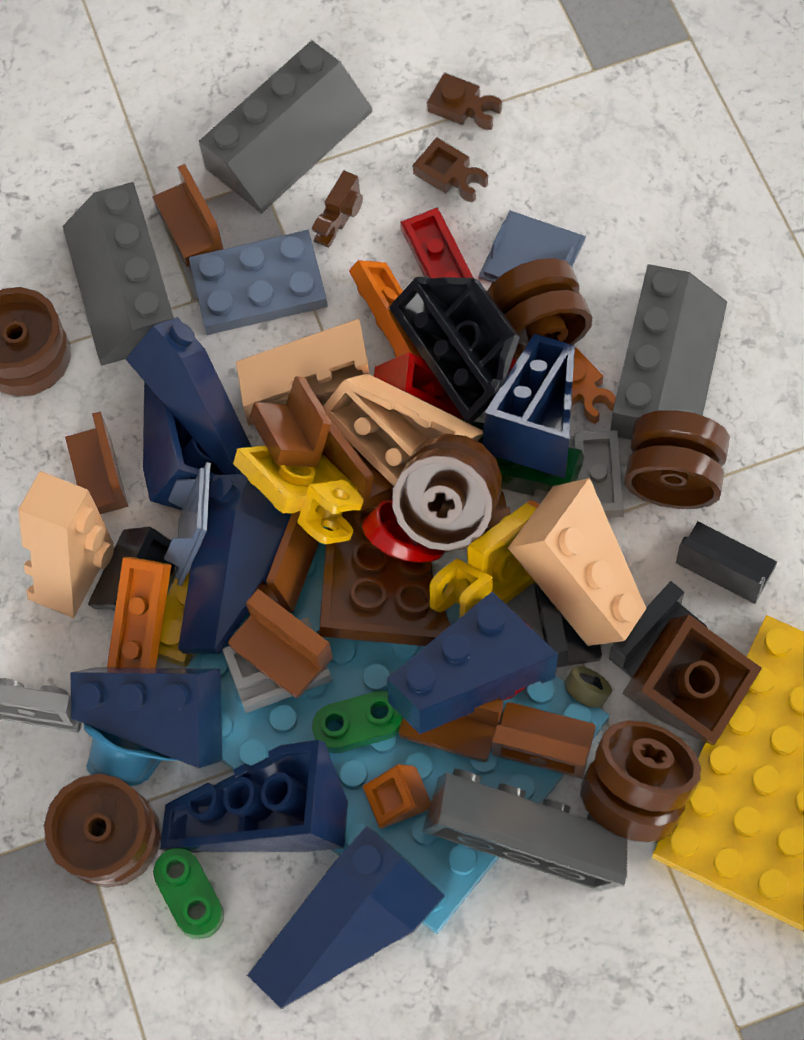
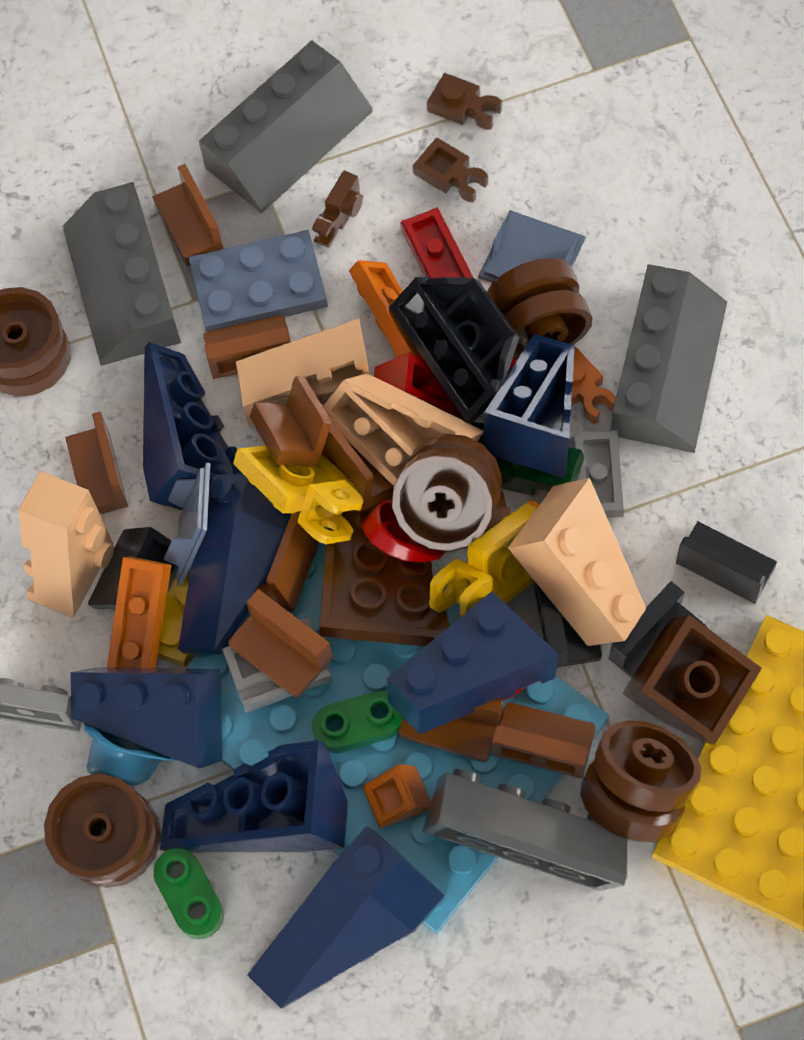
(189, 386): dark blue wedge -> none
(241, 341): none -> dark orange panel
(588, 687): olive tile -> none
(677, 459): reddish brown wheel -> none

